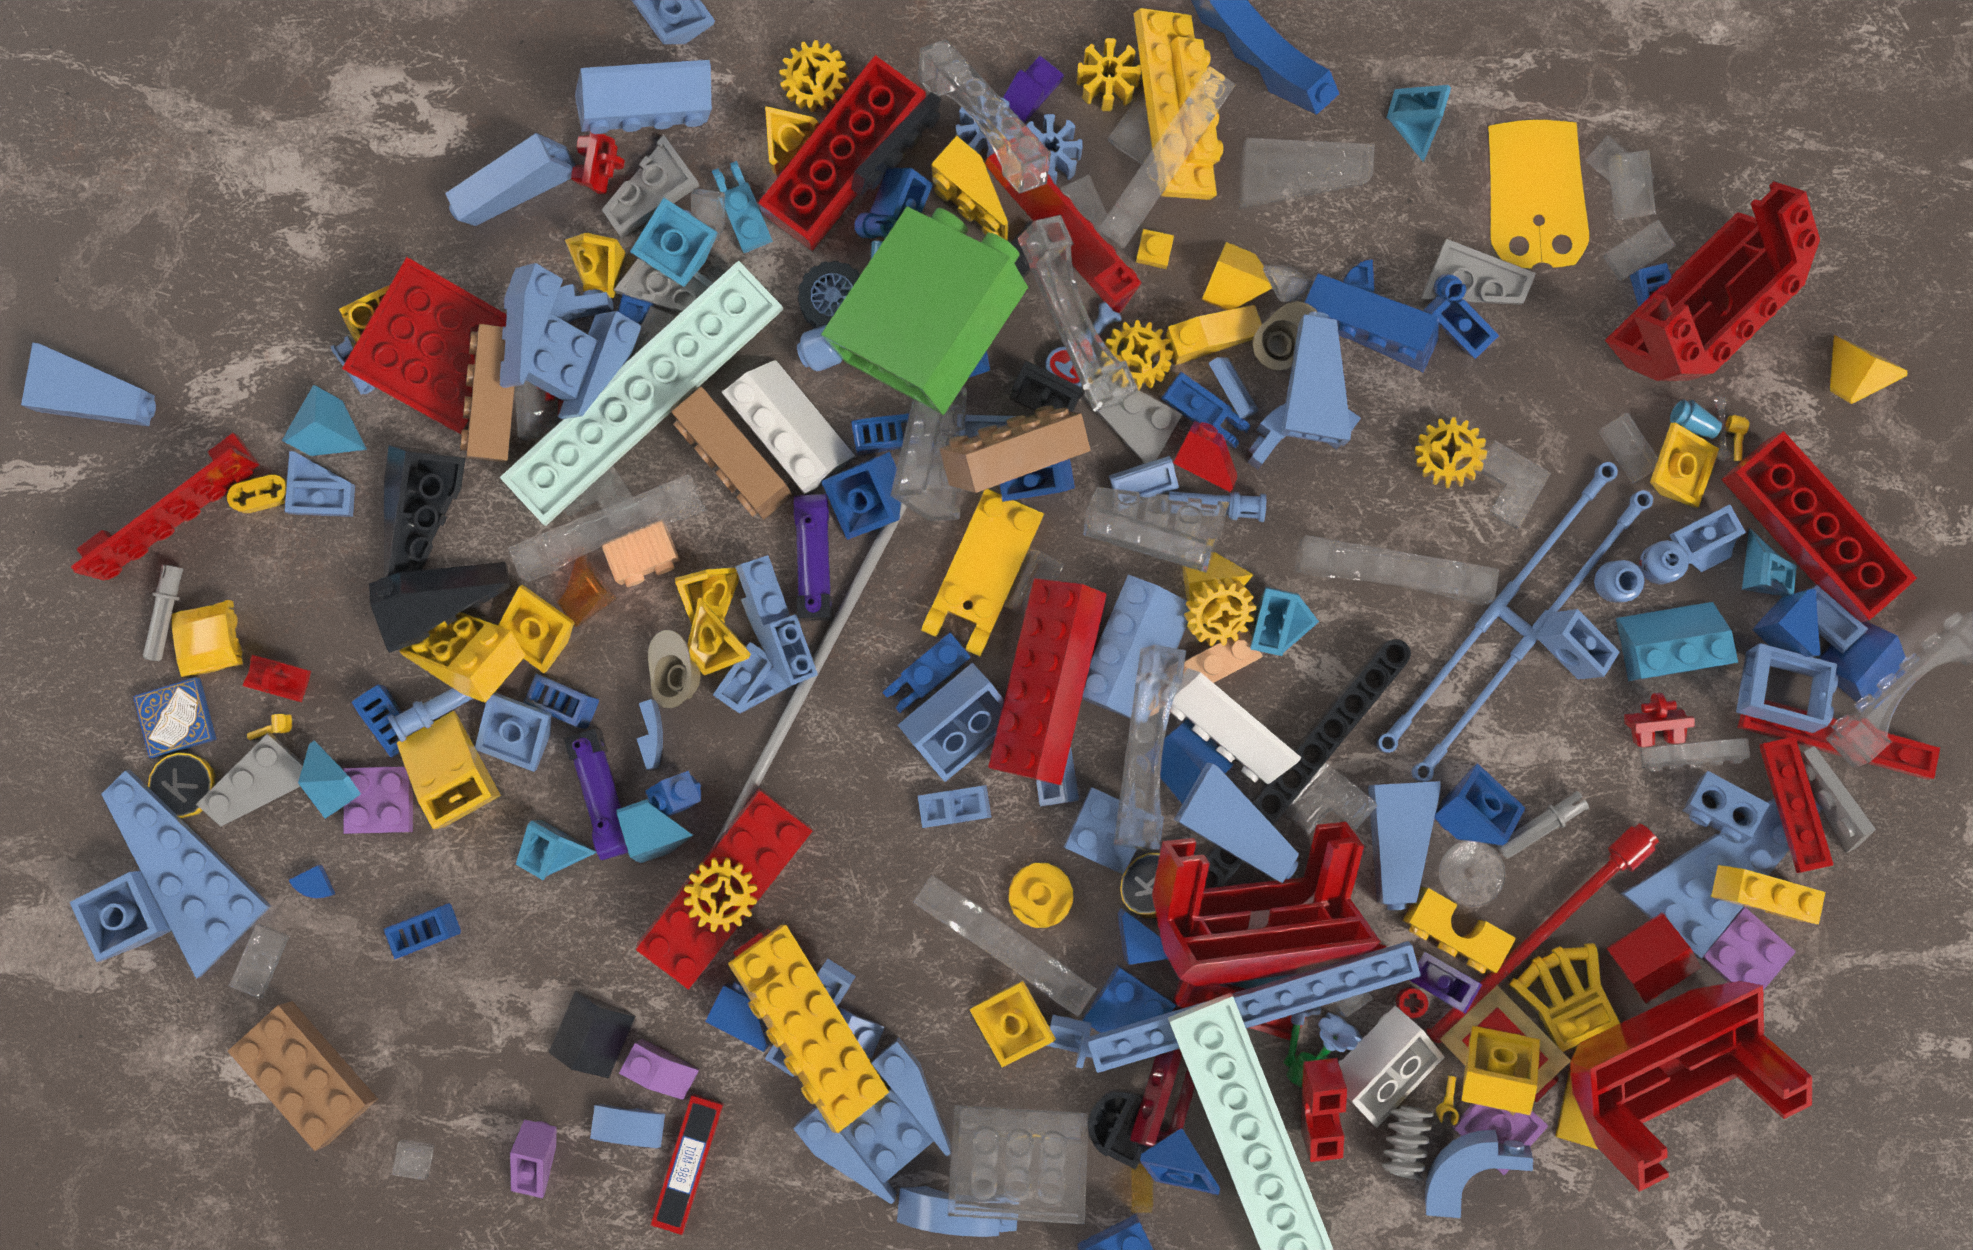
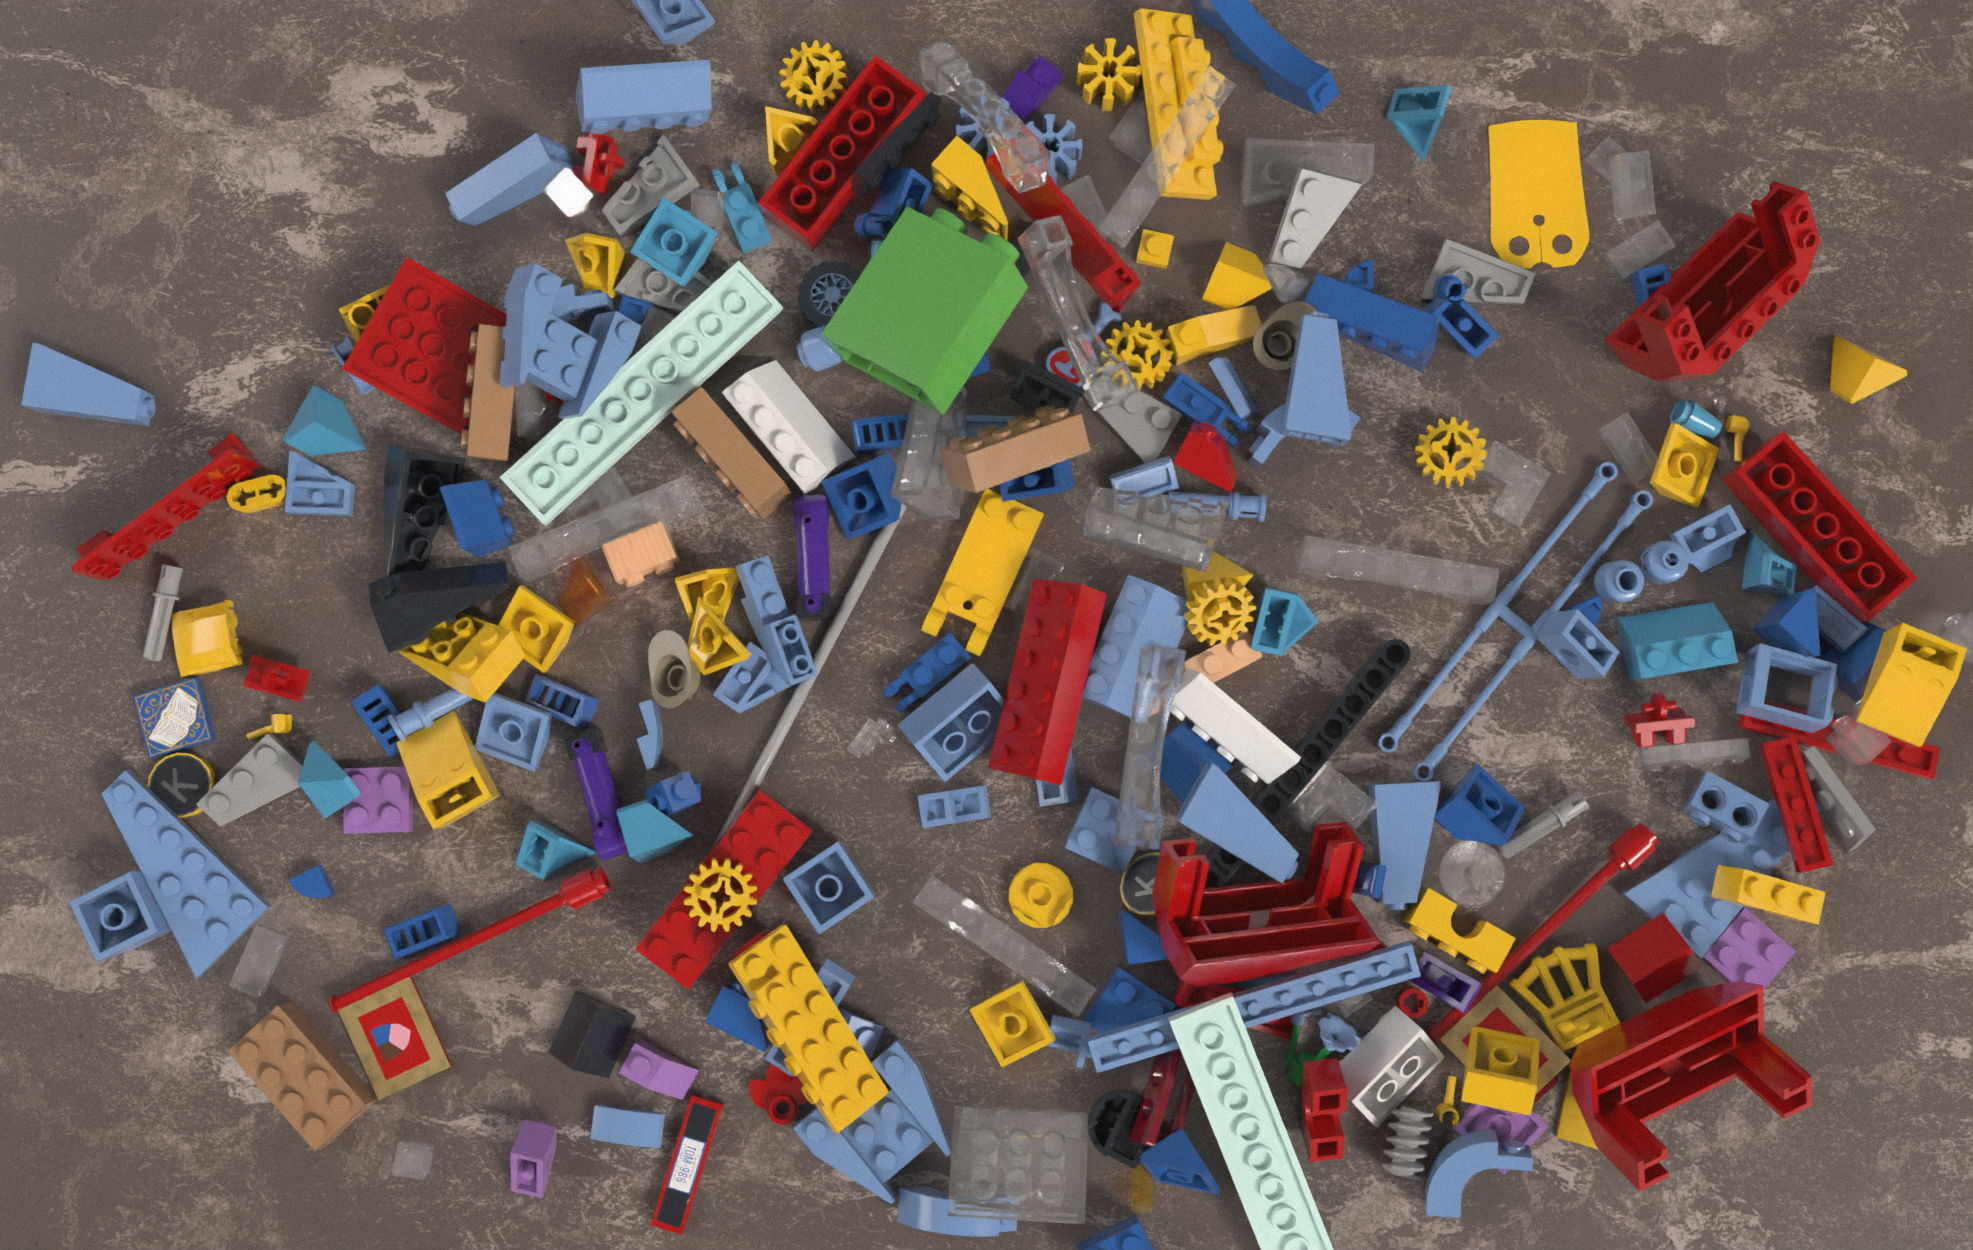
(388, 1013): none -> flag
(478, 517): none -> blue slope
(568, 192): none -> clear bracket
(775, 1089): none -> red plate
(829, 887): none -> medium blue slope
(865, 738): none -> clear bracket
(1310, 213): none -> wing
(1369, 879): none -> blue slope
(1590, 608): none -> blue tile
(1909, 683): none -> yellow slope

